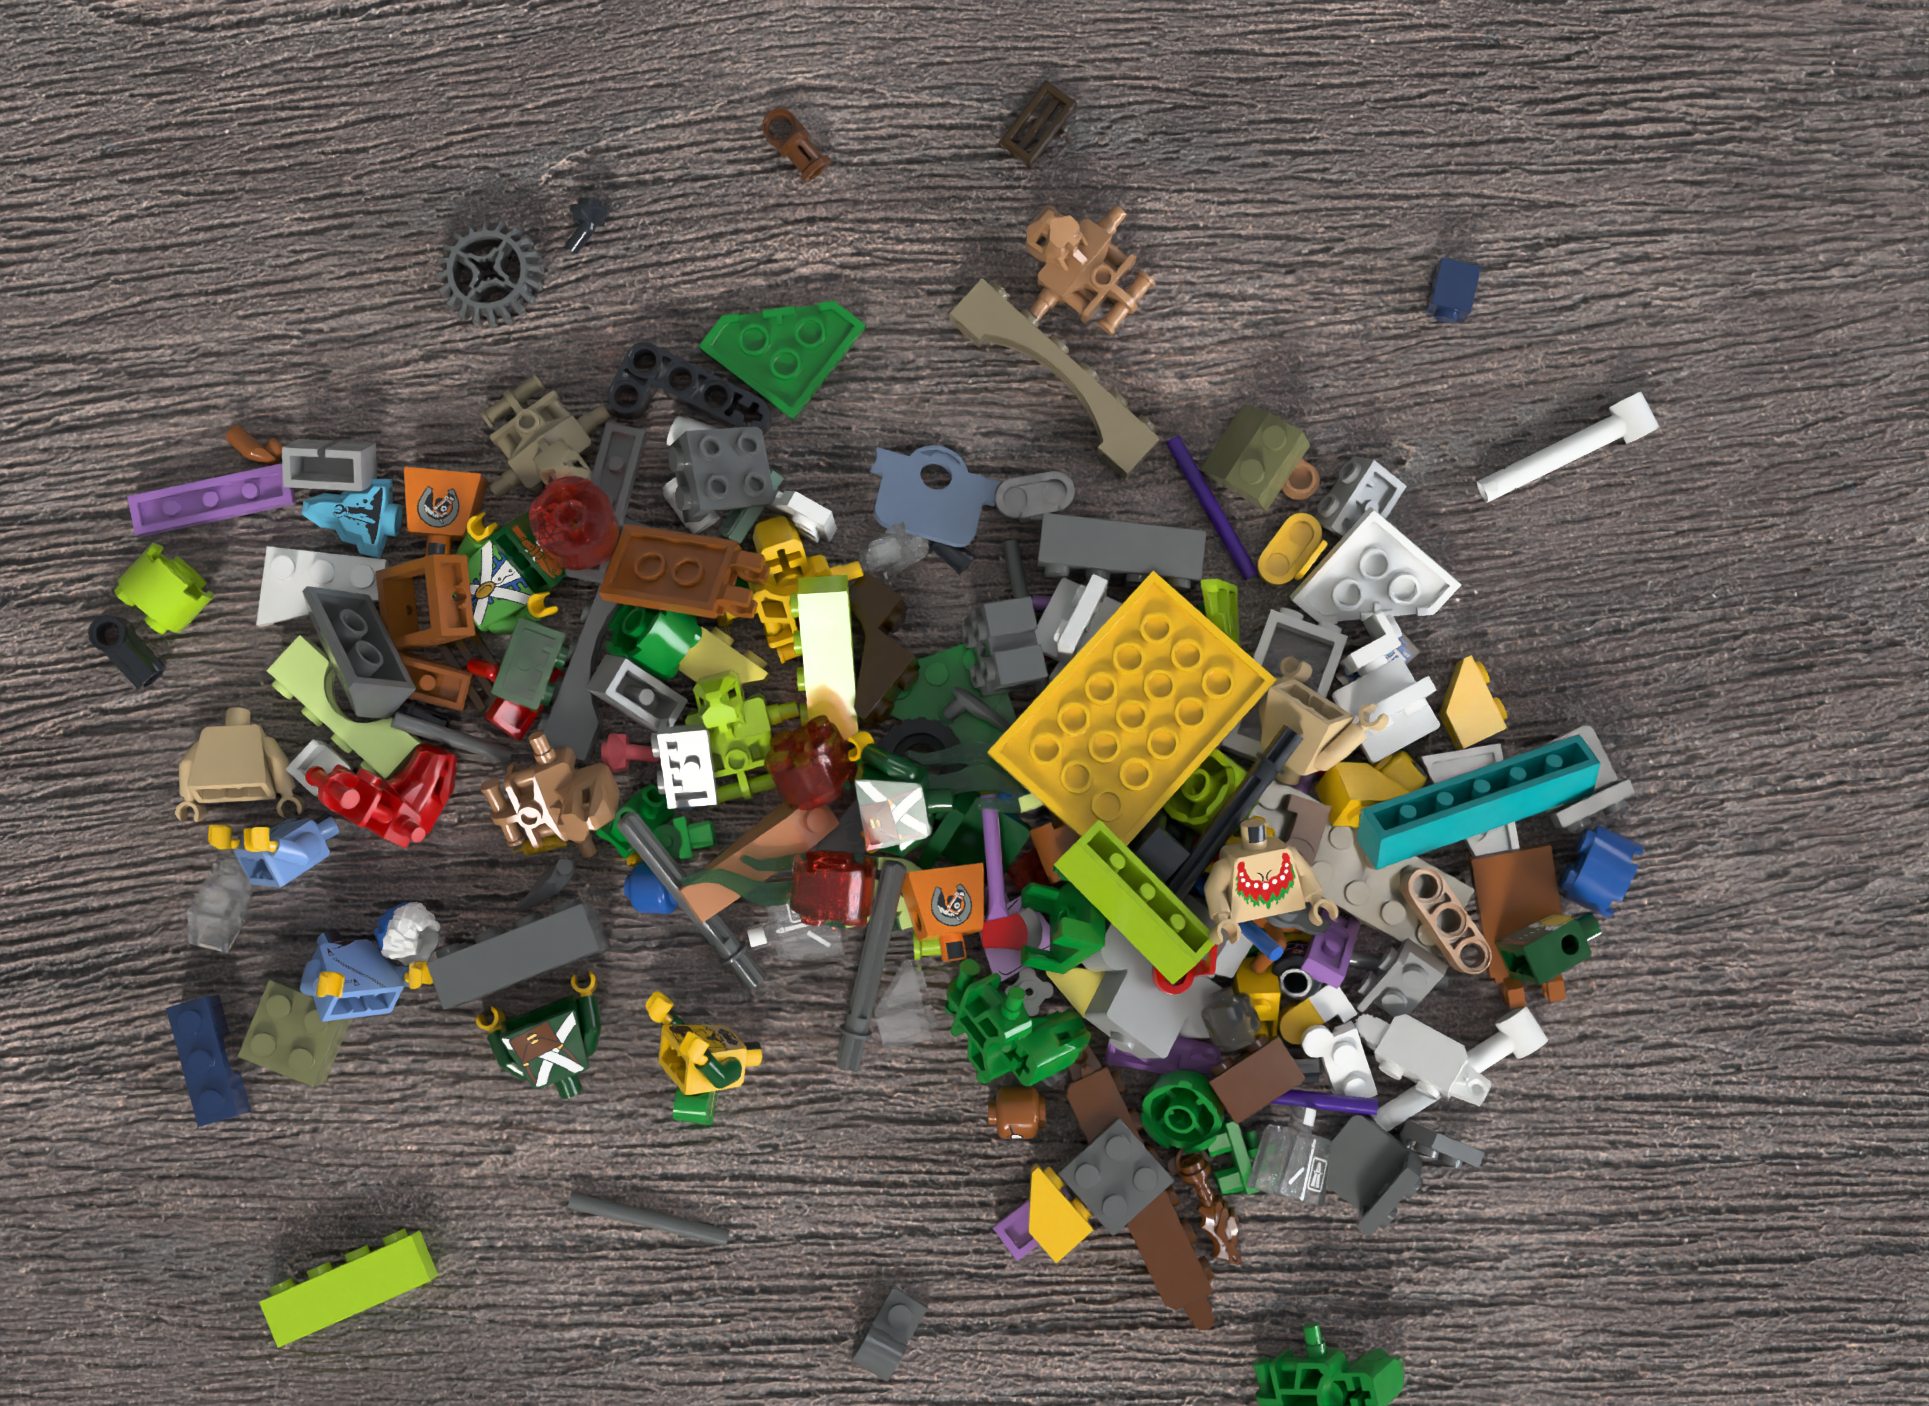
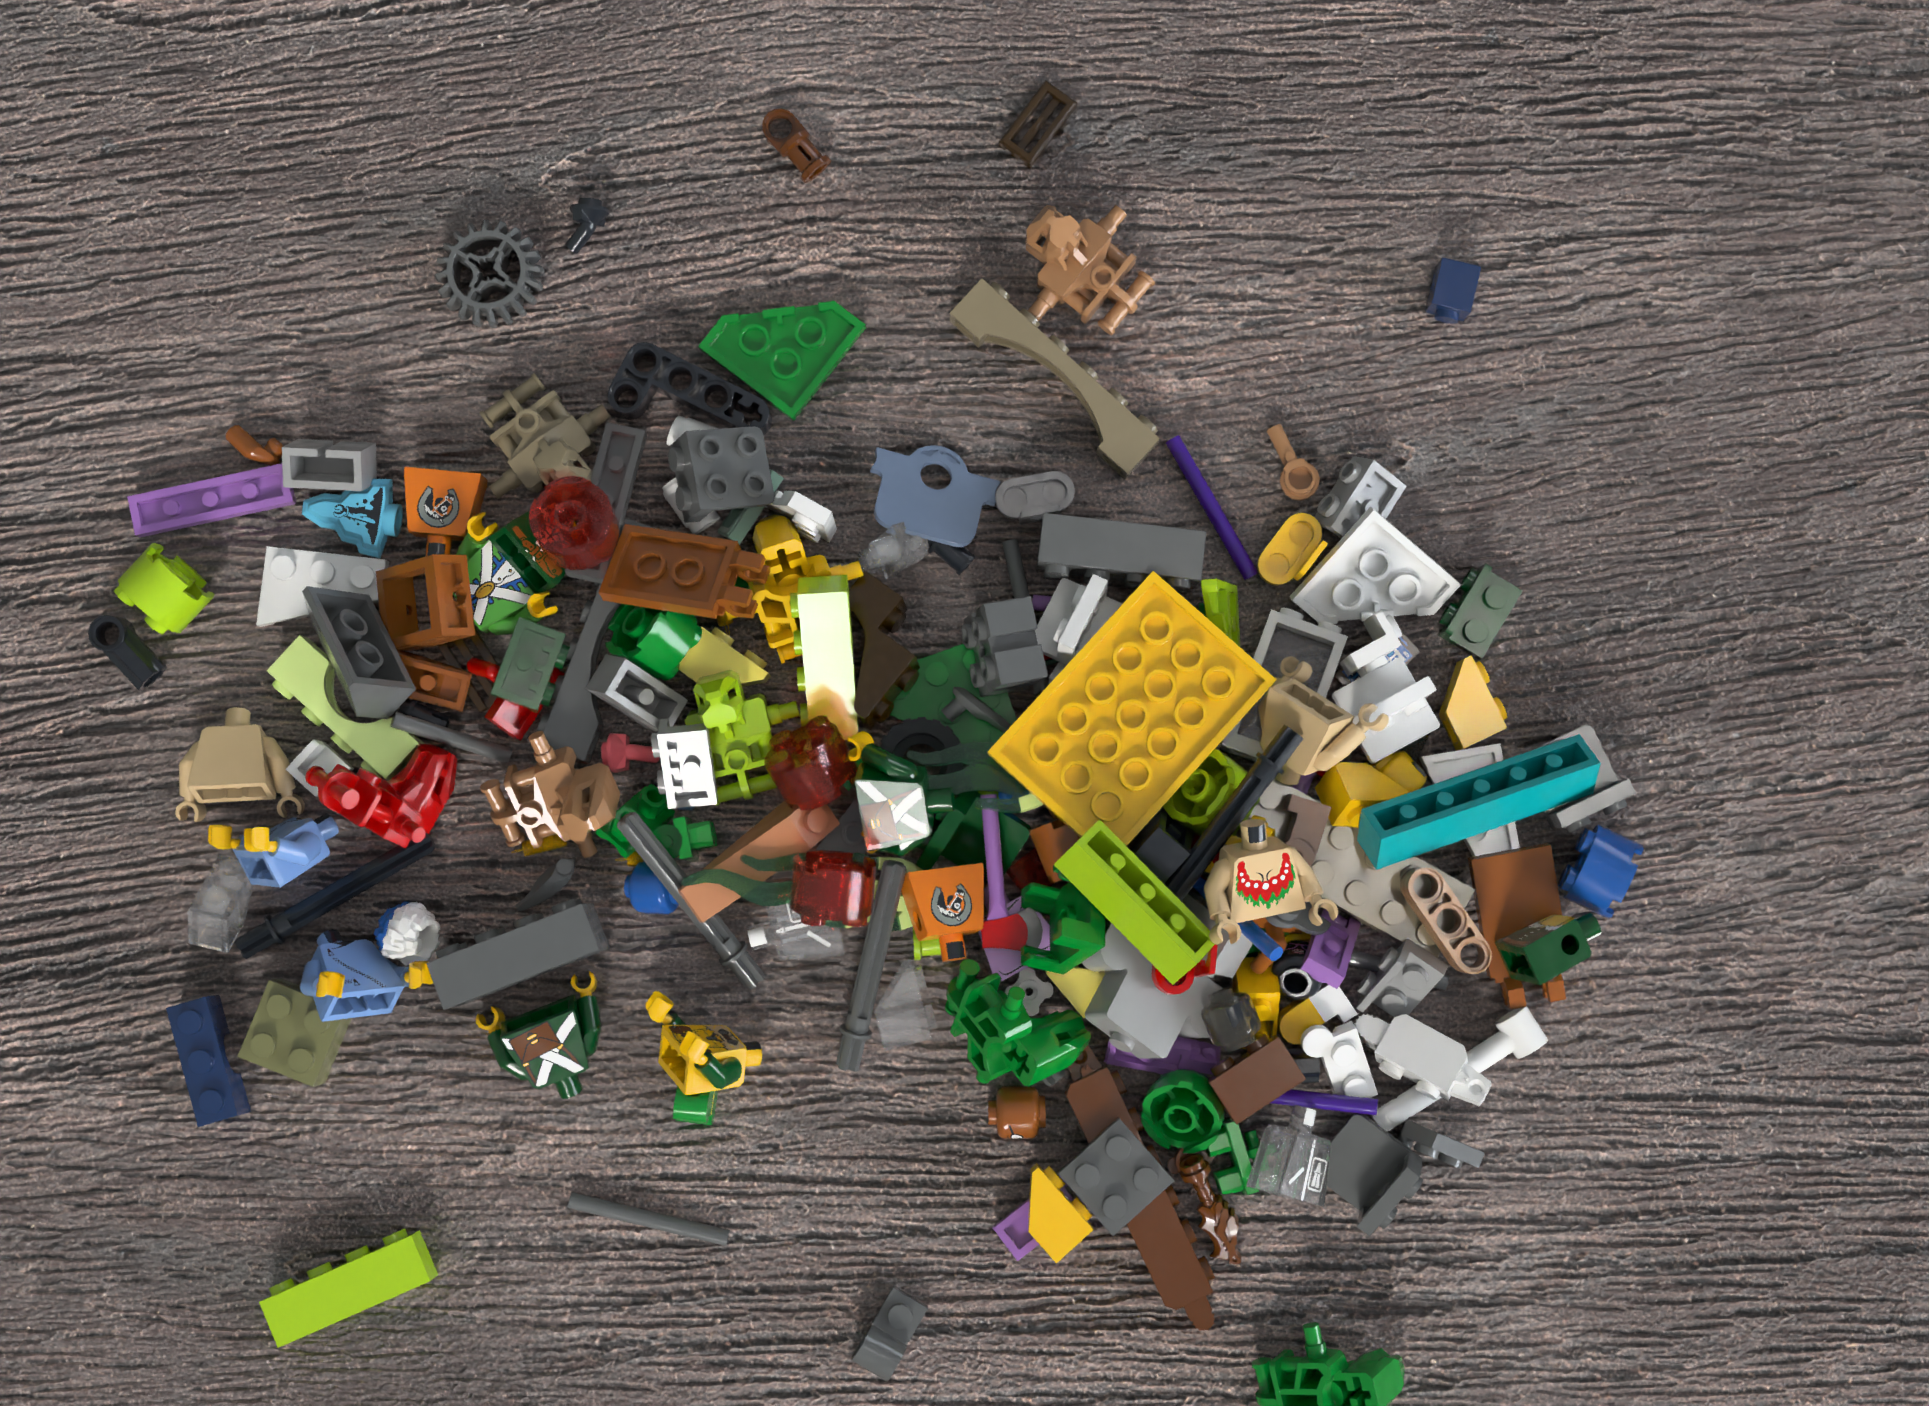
(289, 921): none -> black axle
(1256, 455): olive slope -> none
(1479, 612): none -> bracket
(1629, 420): white piece -> none

